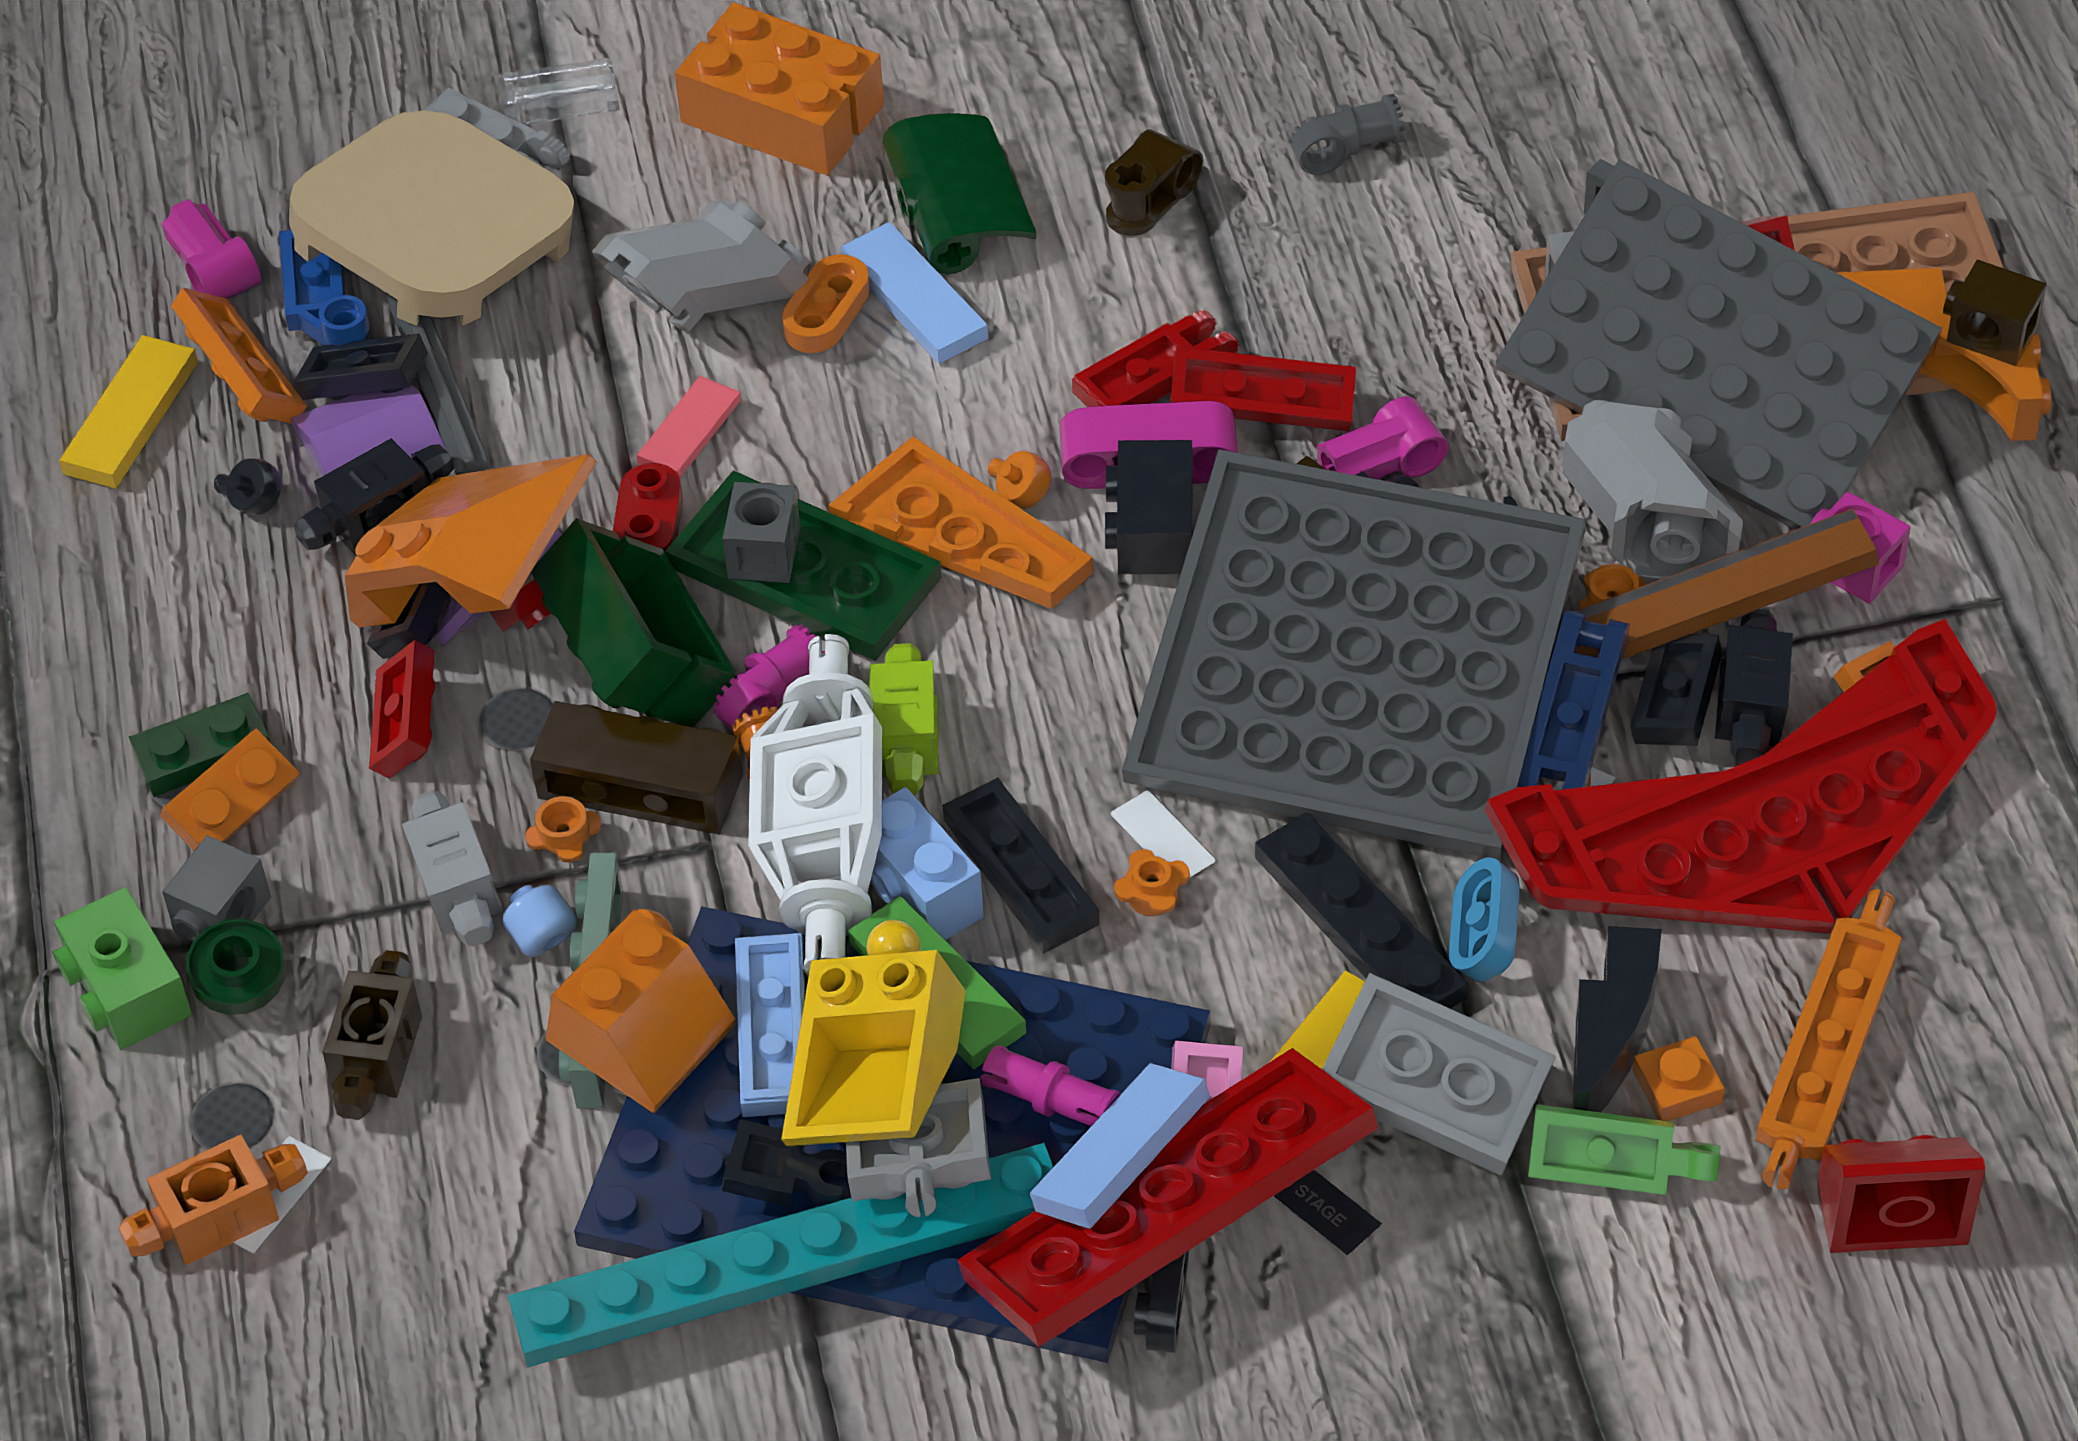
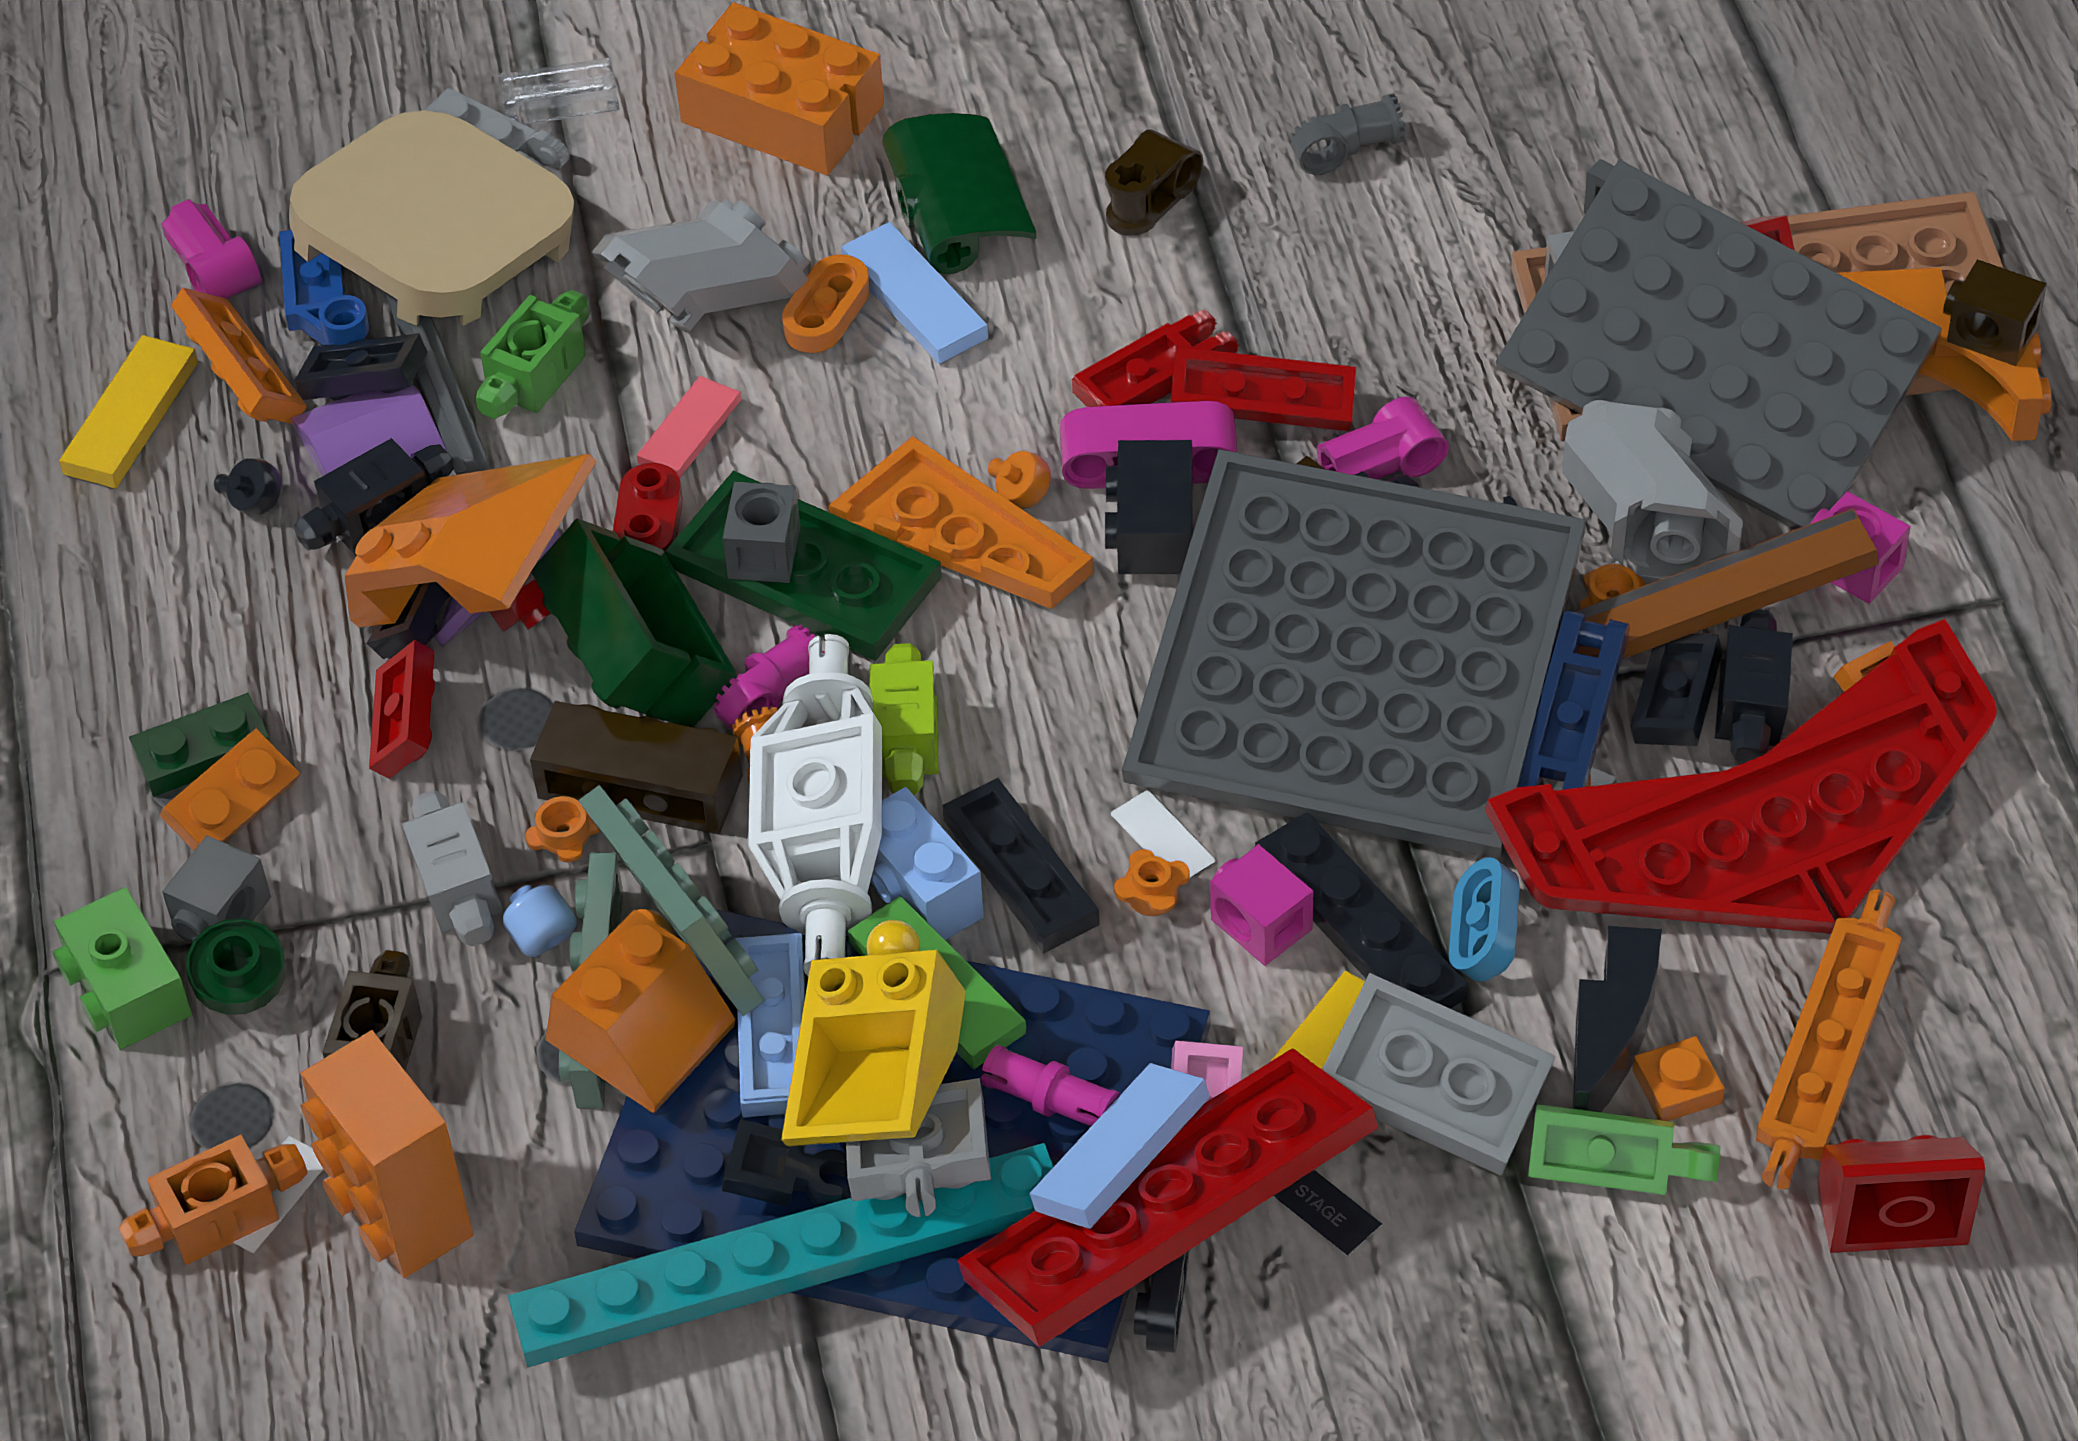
(385, 1155): none -> orange brick
(533, 354): none -> bright green piece
(676, 897): none -> sand green plate
(1261, 904): none -> dark pink brick

